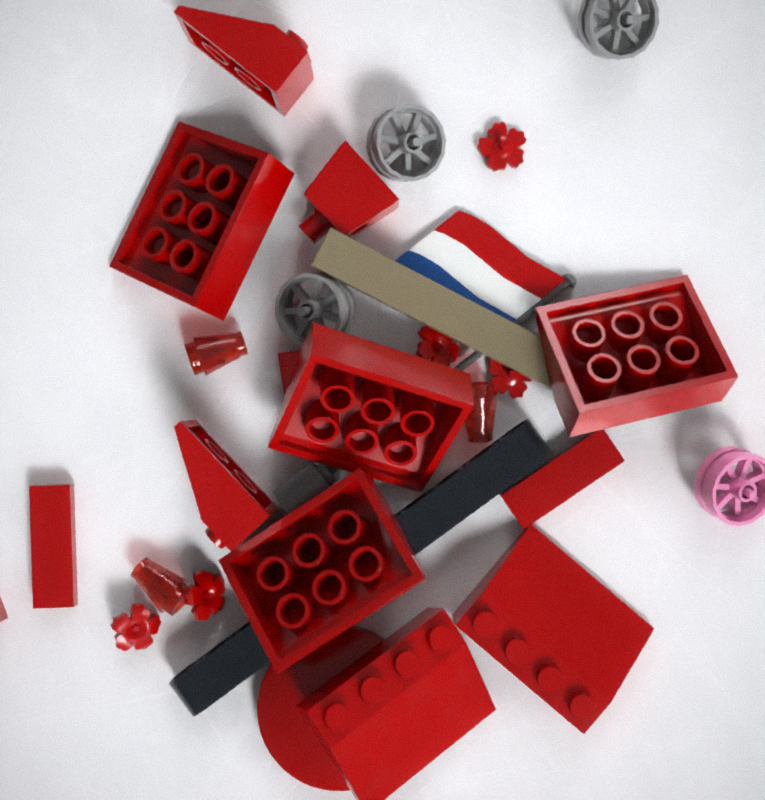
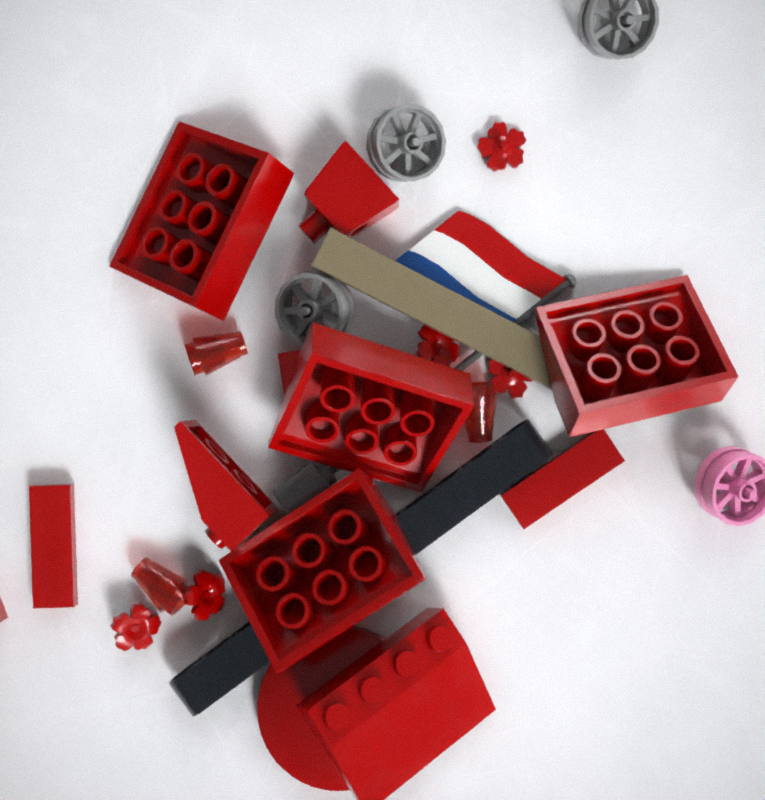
(253, 52): red slope -> none
(554, 627): red slope -> none

